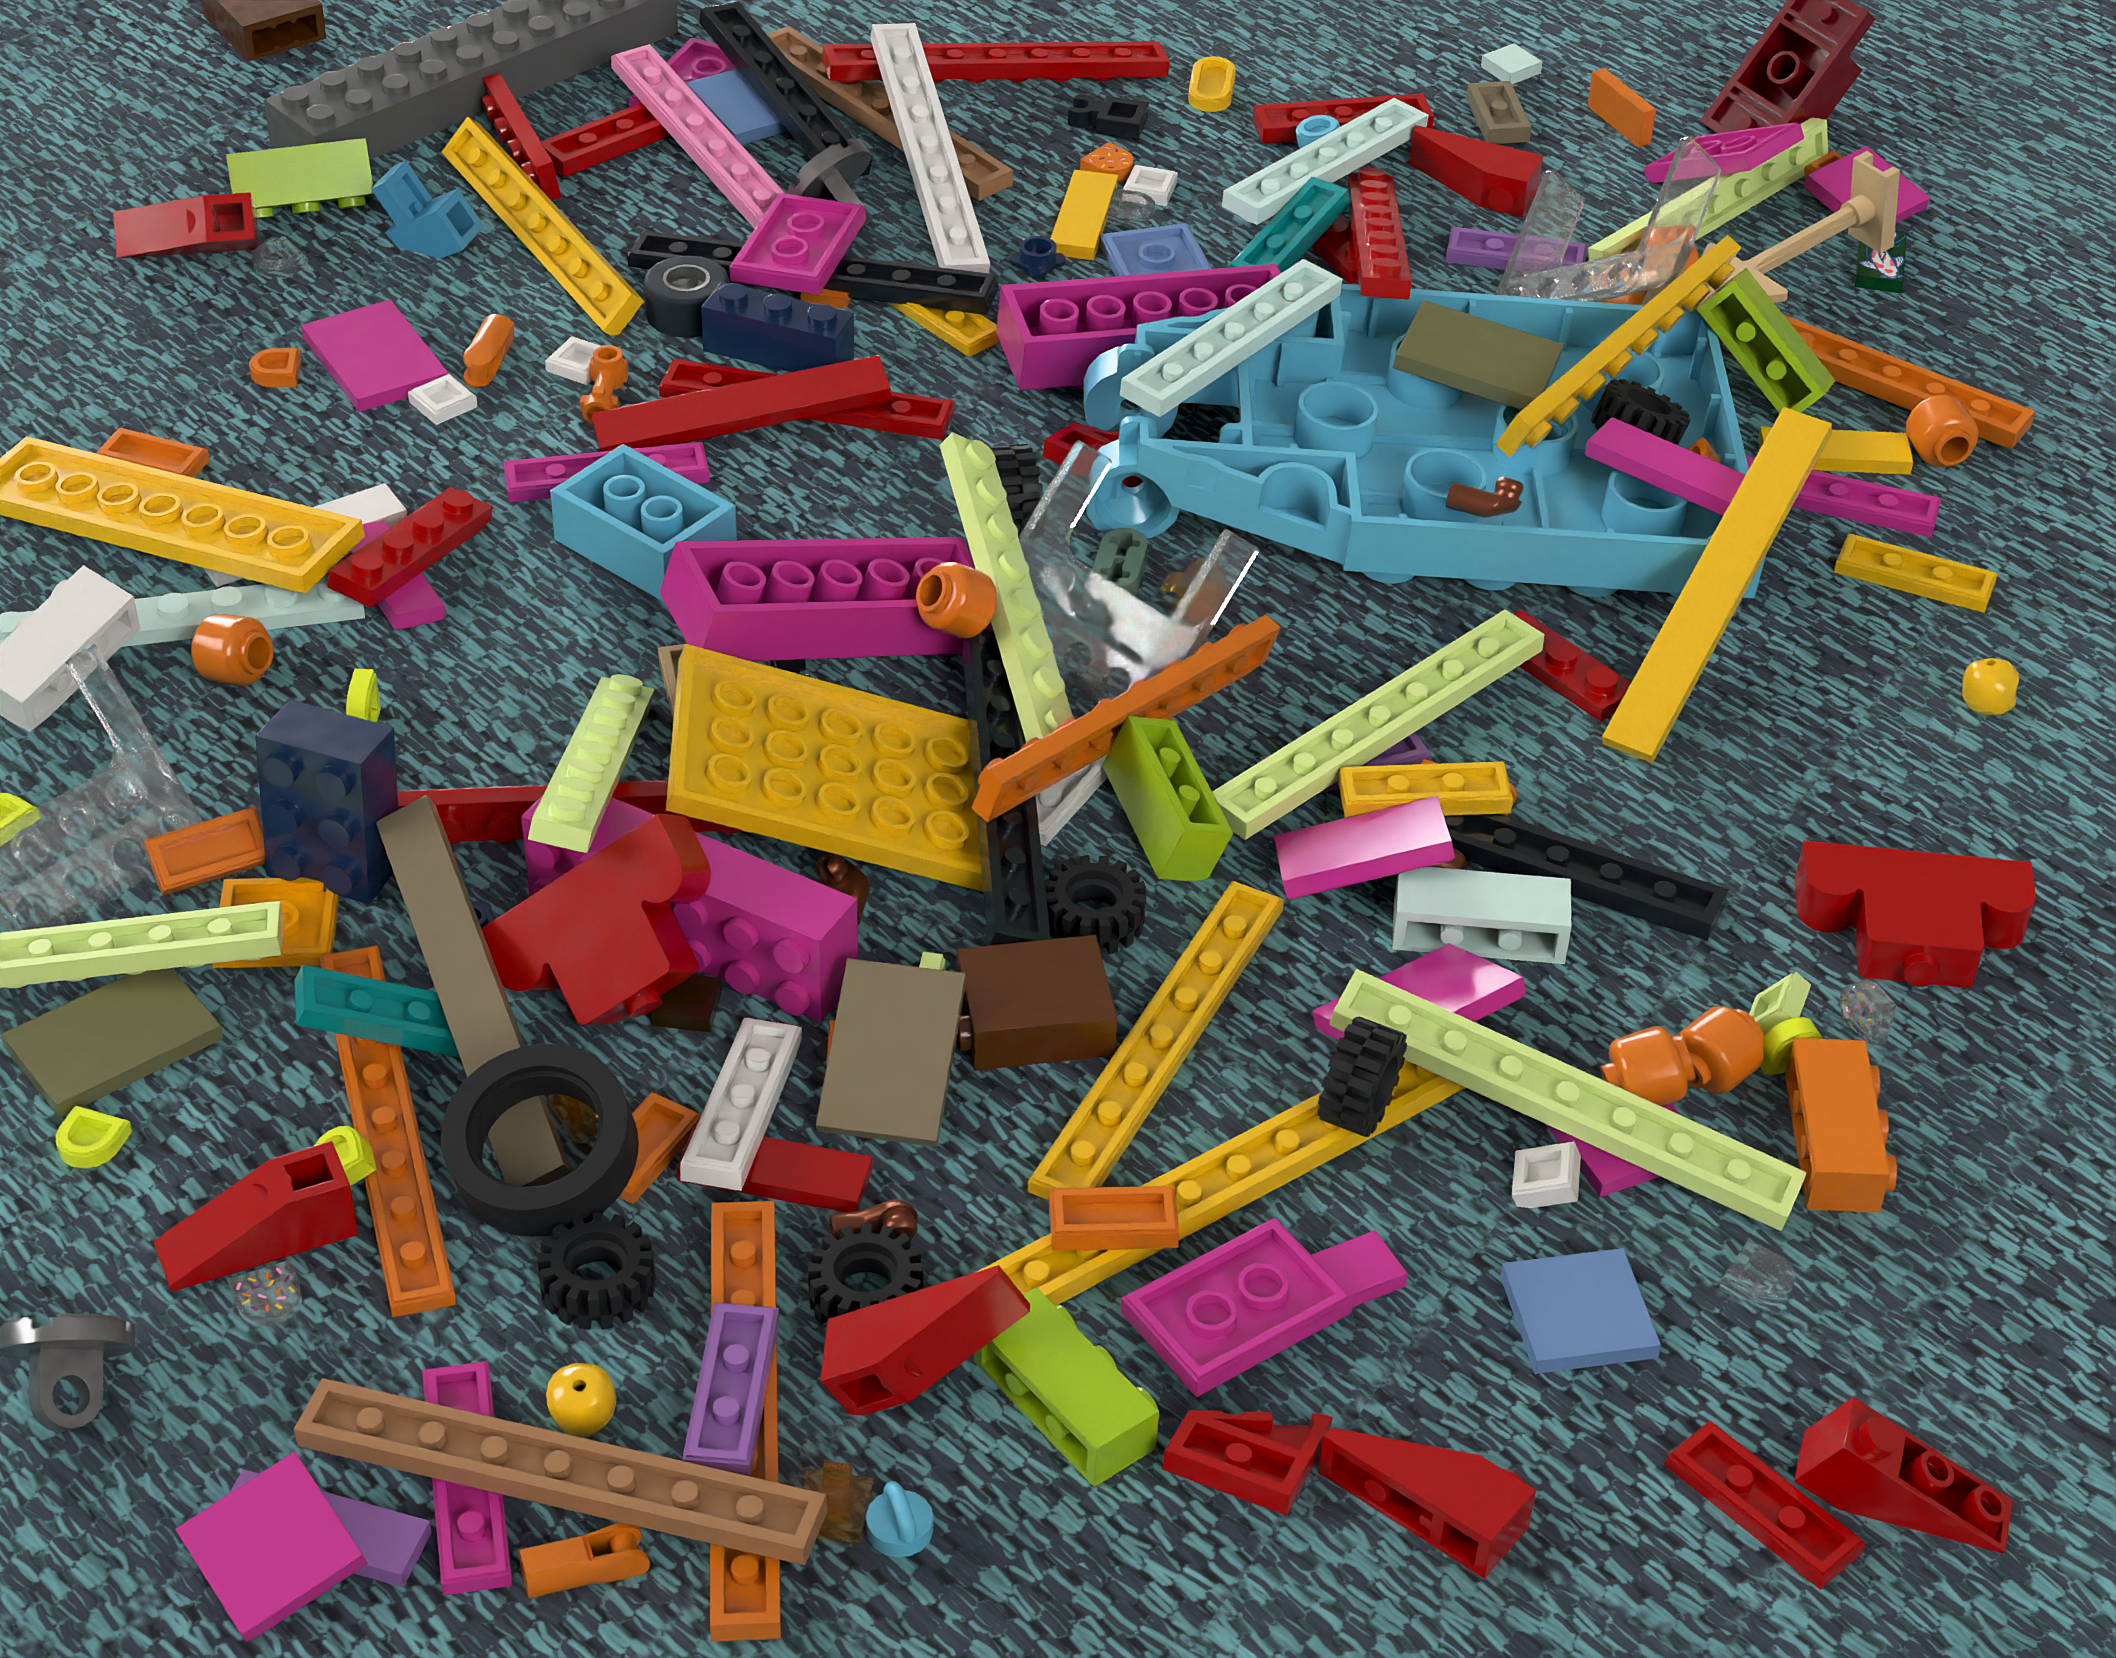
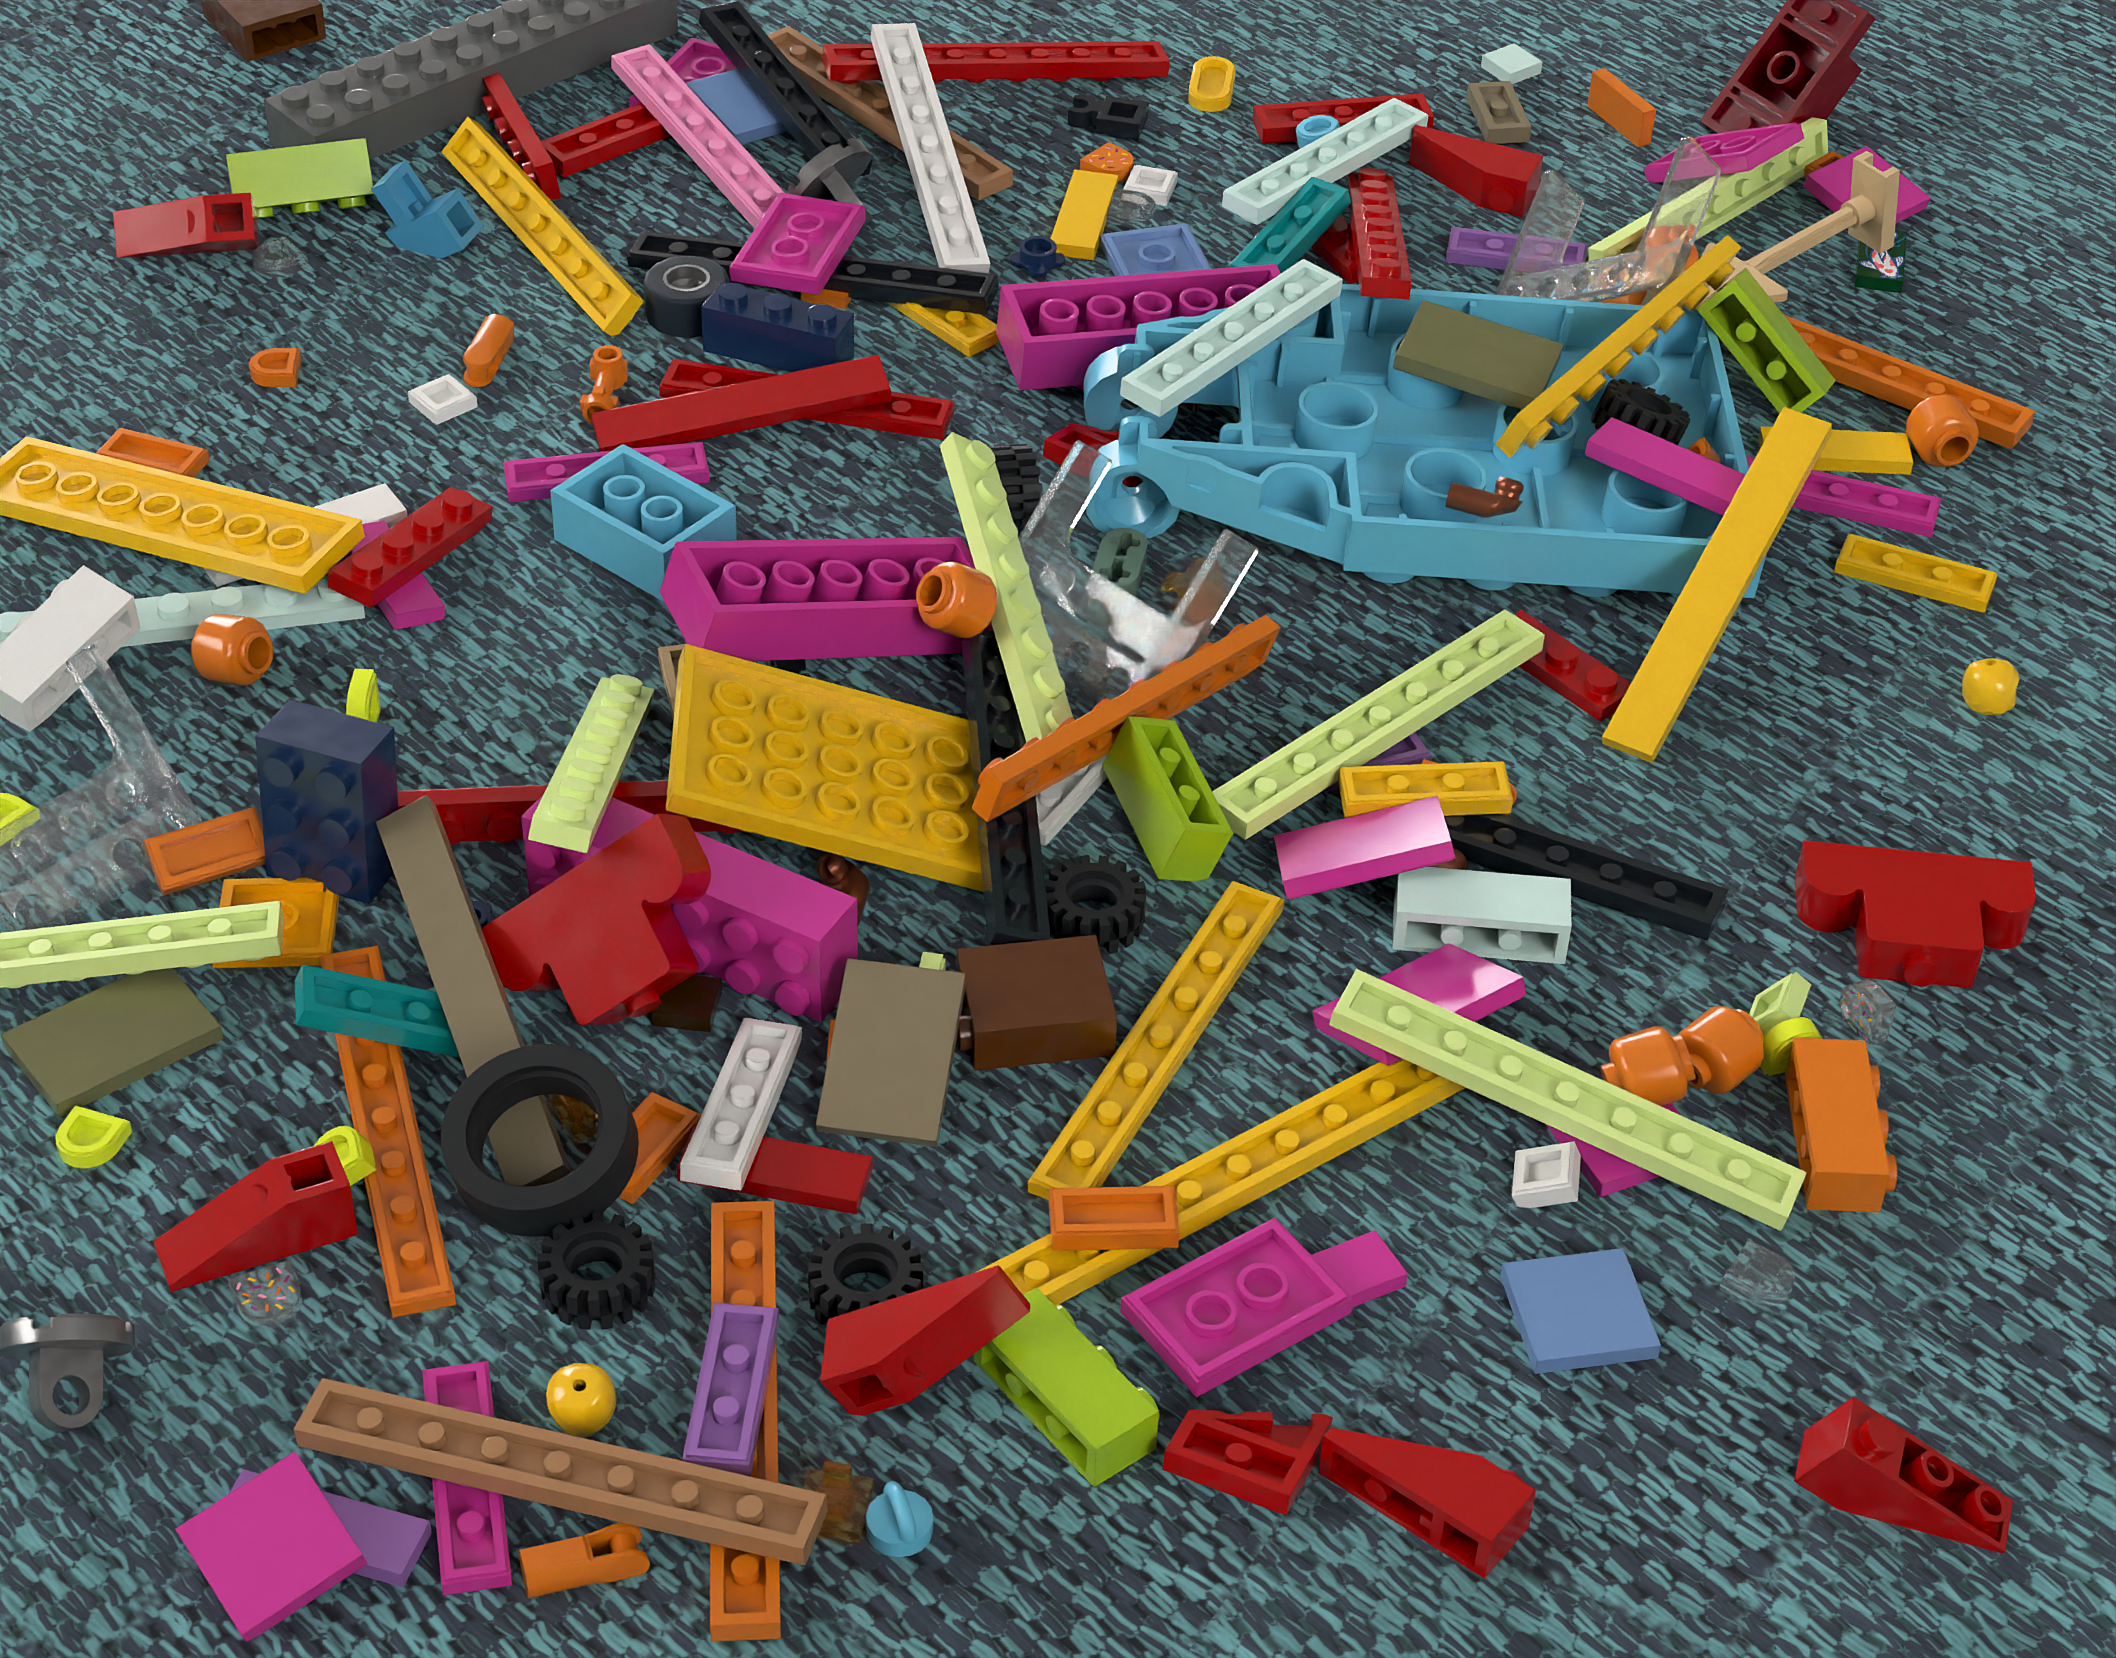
(372, 354): dark pink tile -> none
(572, 360): white tile -> none
(892, 1213): copper arm -> none
(1362, 1076): black tyre -> none
(1765, 1504): red tile -> none

